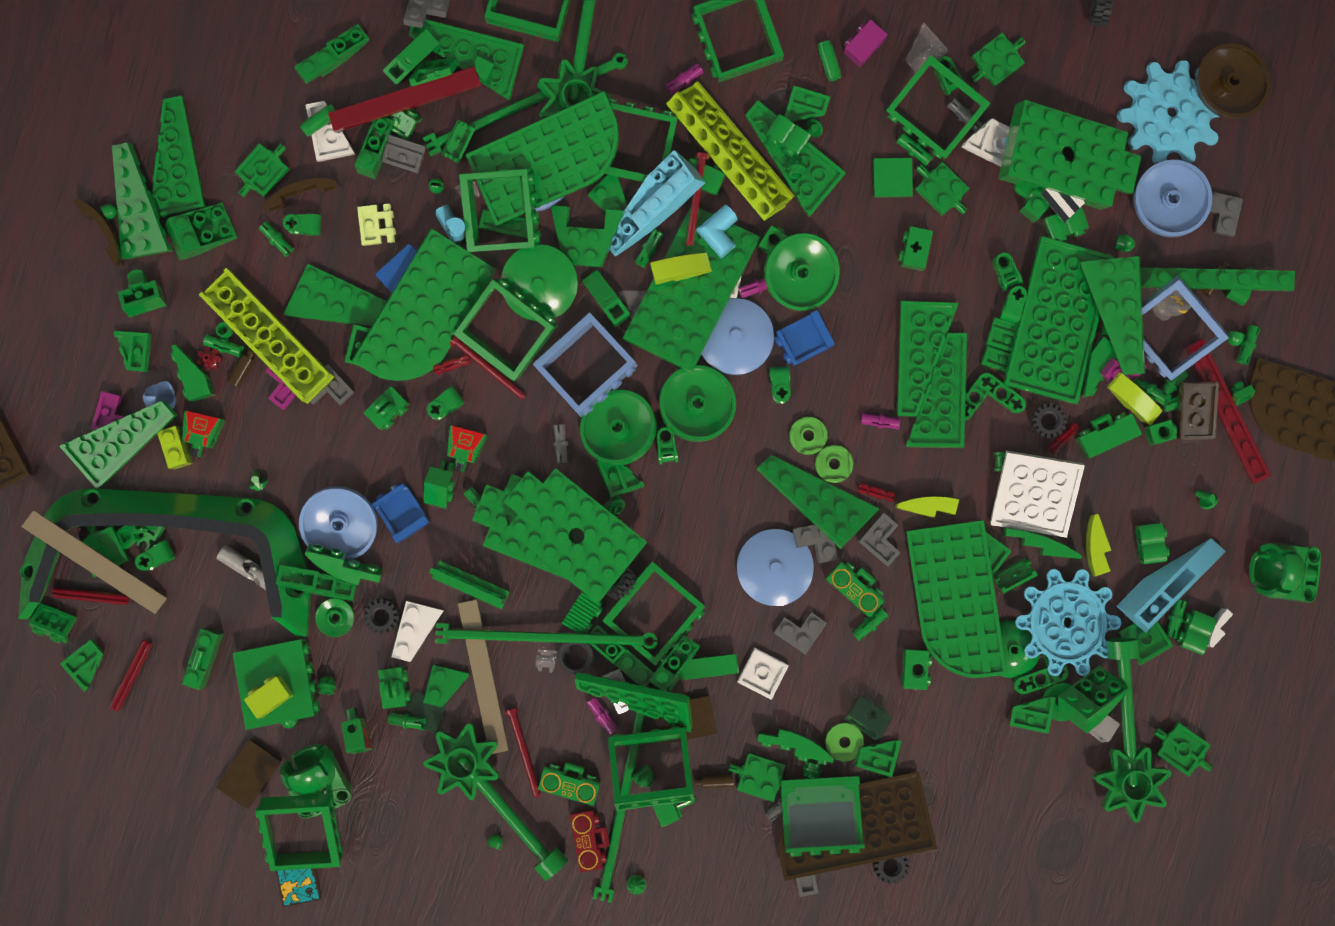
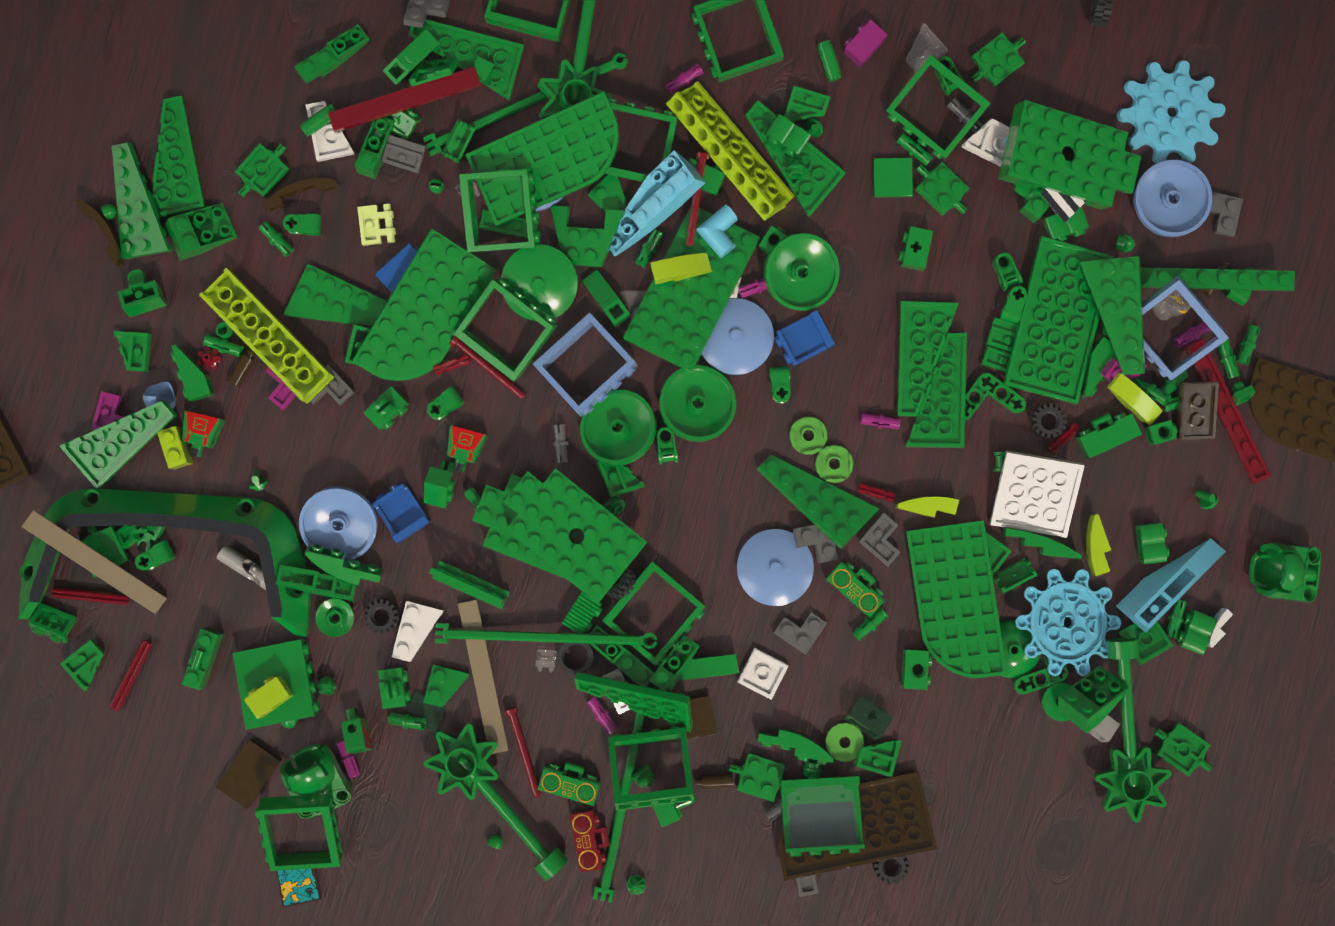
(348, 760): none -> magenta axle
(453, 226): medium azure brick -> none
(1034, 715): green wing -> none
(1191, 334): none -> magenta pin
(1228, 359): none -> green pin
(1232, 81): dark brown dish -> none
(1235, 338): green hinge -> none

